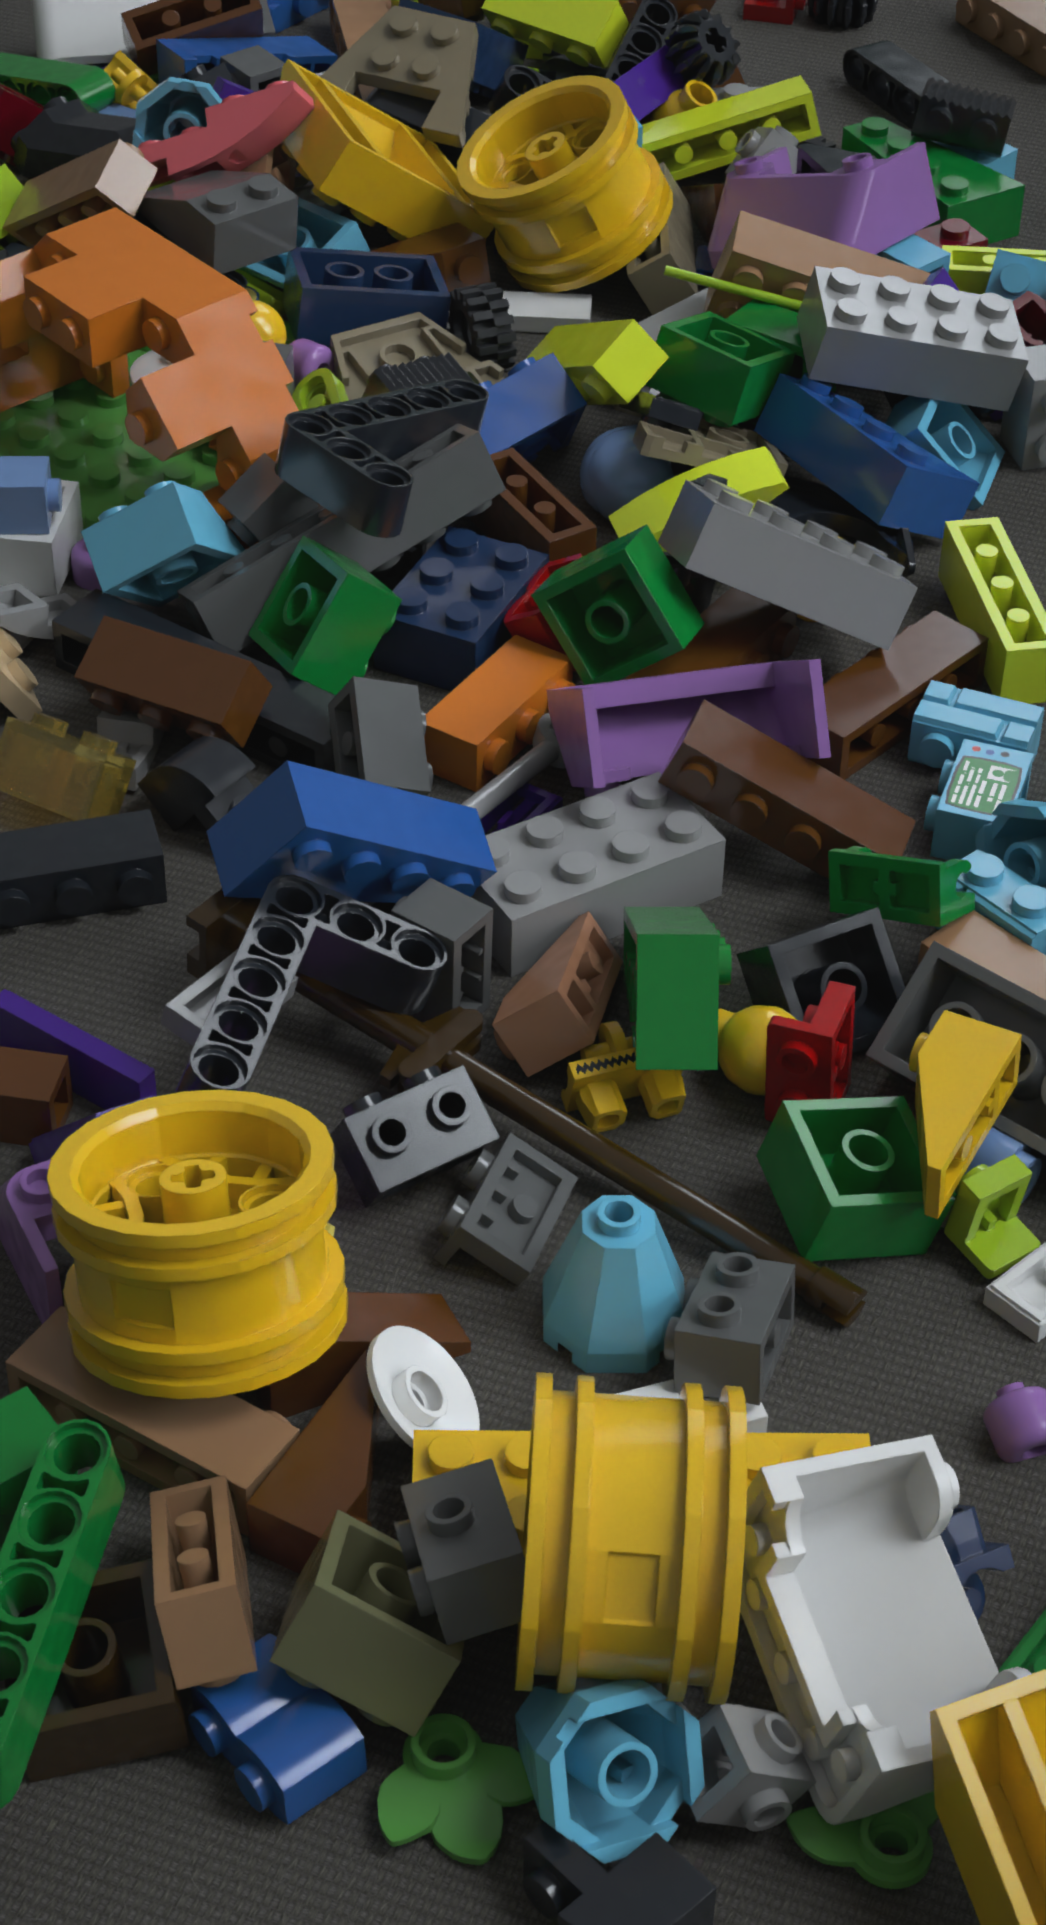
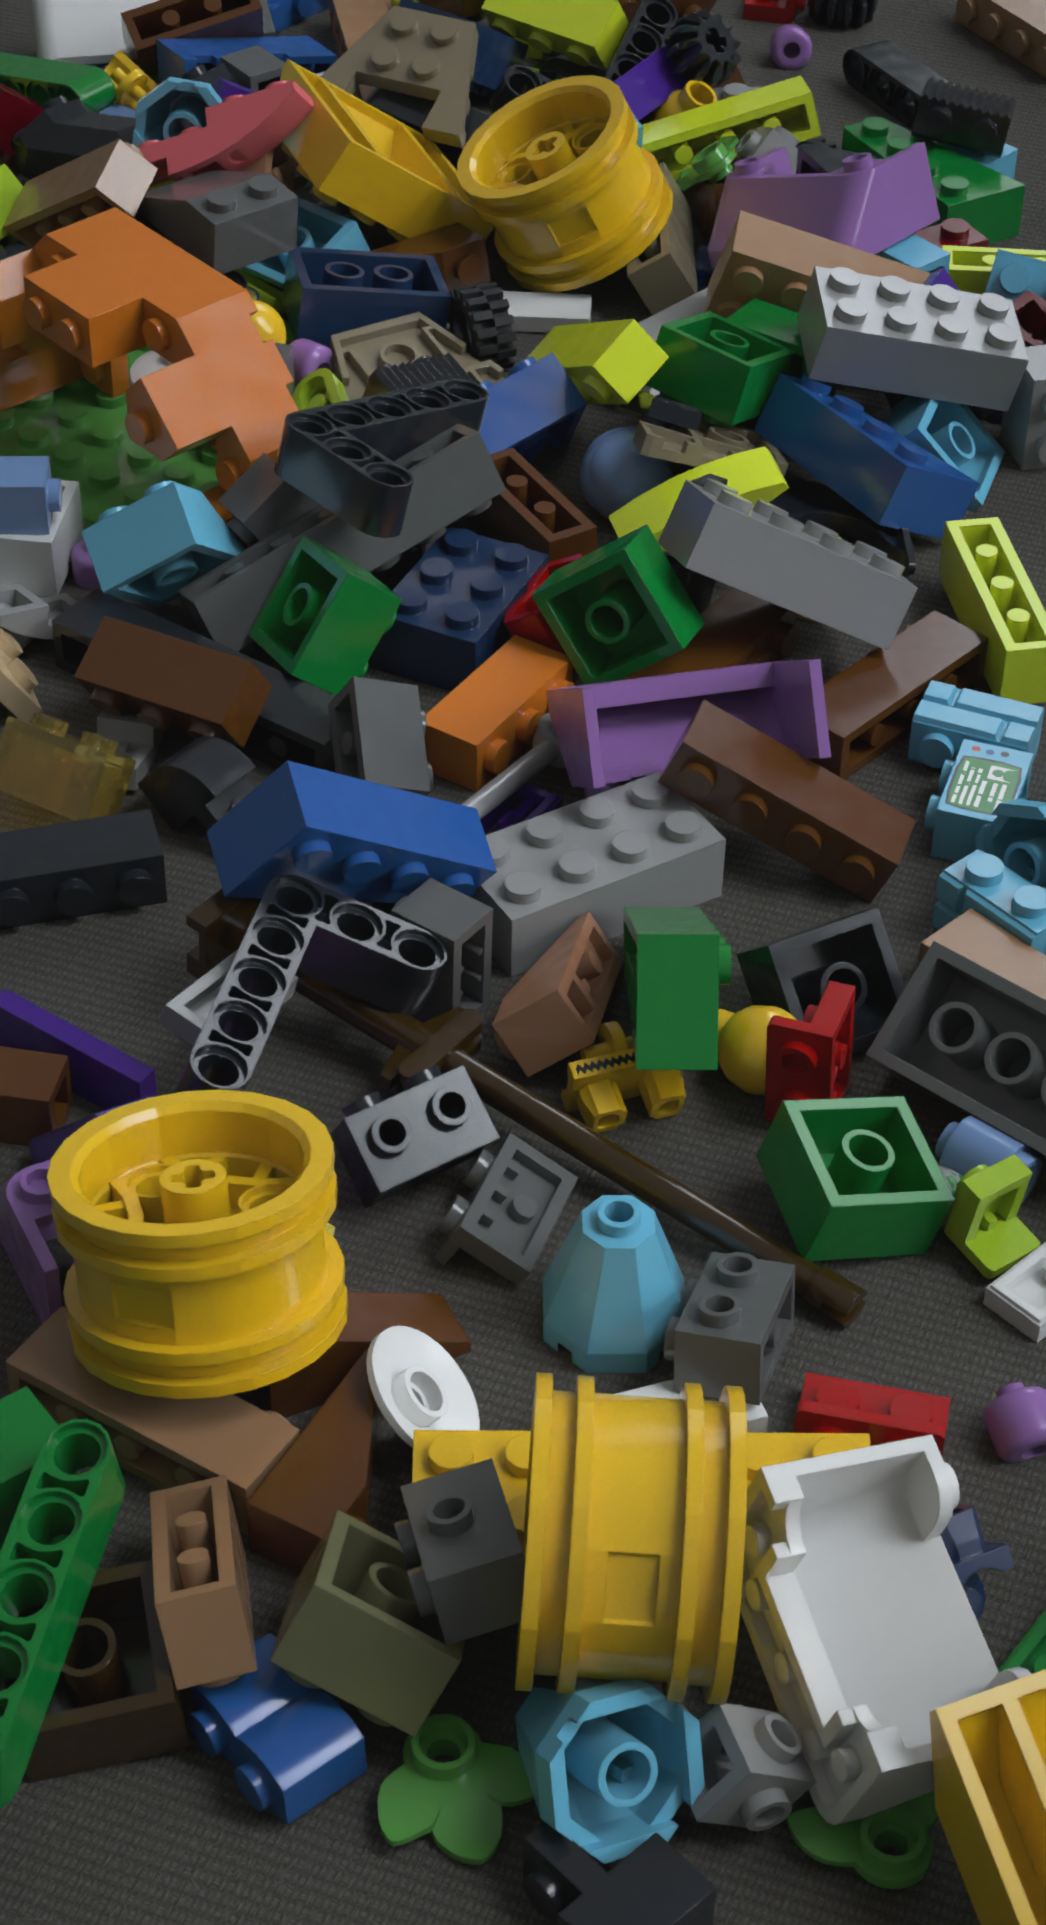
(710, 163): none -> bright green plate
(732, 288): lime piece -> none
(790, 47): none -> medium lavender piece
(861, 1407): none -> red bracket
(898, 885): green hinge -> none
(961, 1087): yellow slope -> none

